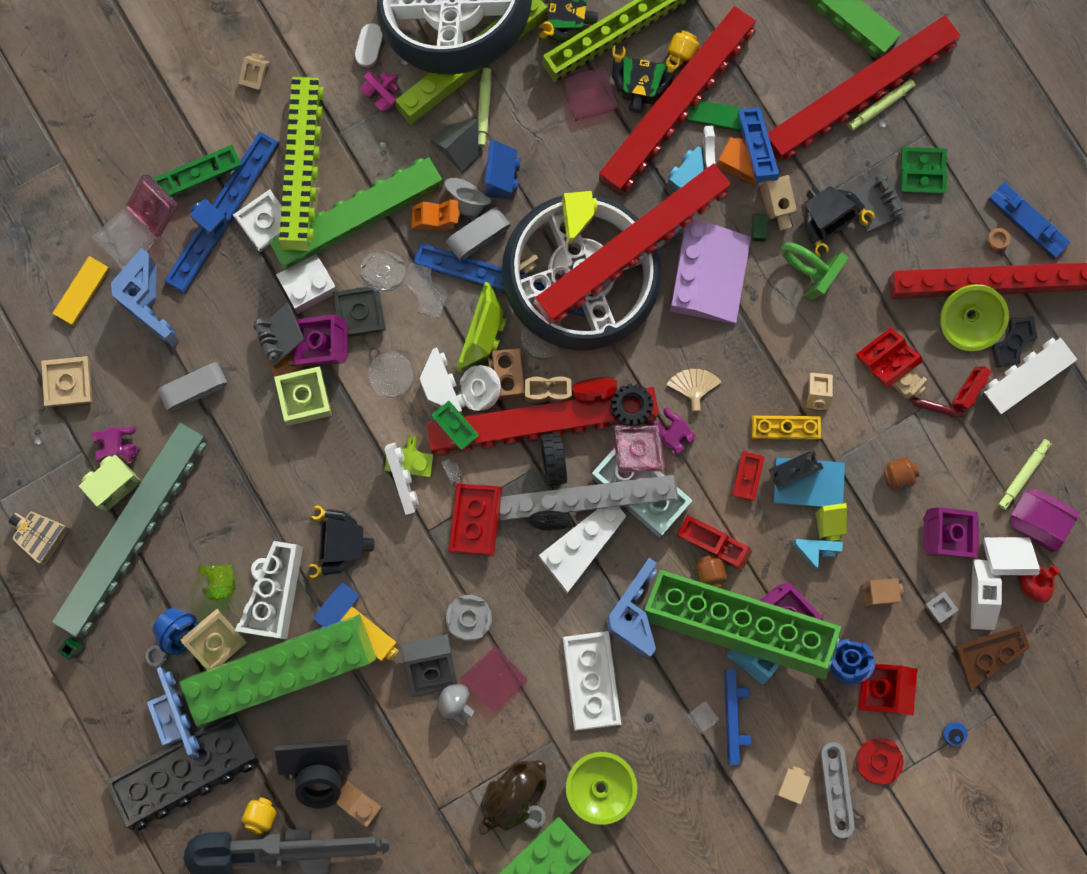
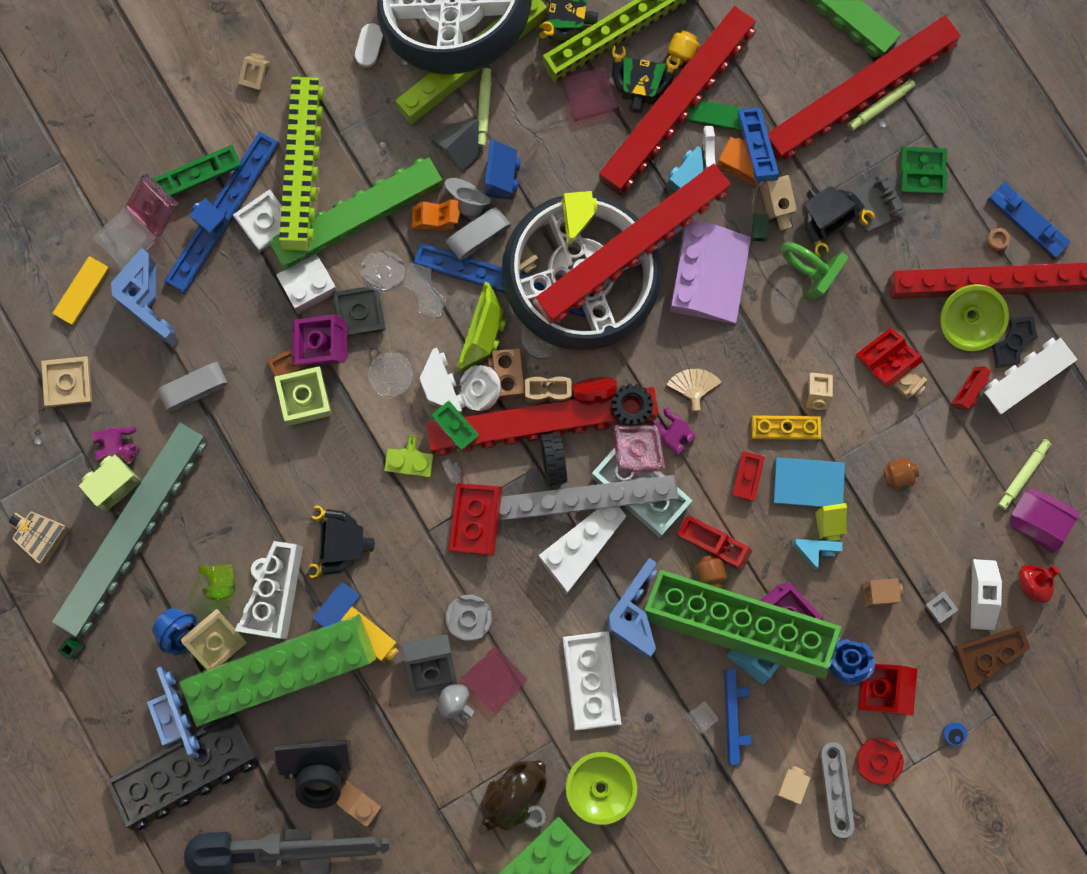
(155, 656): light grey piece -> none
(259, 816): yellow head -> none
(279, 334): dark grey hinge -> none
(374, 84): dark pink hips -> none
(402, 478): white plate -> none
(550, 520): black wheel -> none
(795, 470): black hinge -> none
(937, 407): dark red piece -> none
(951, 533): magenta slope -> none
(1011, 556): white tile -> none

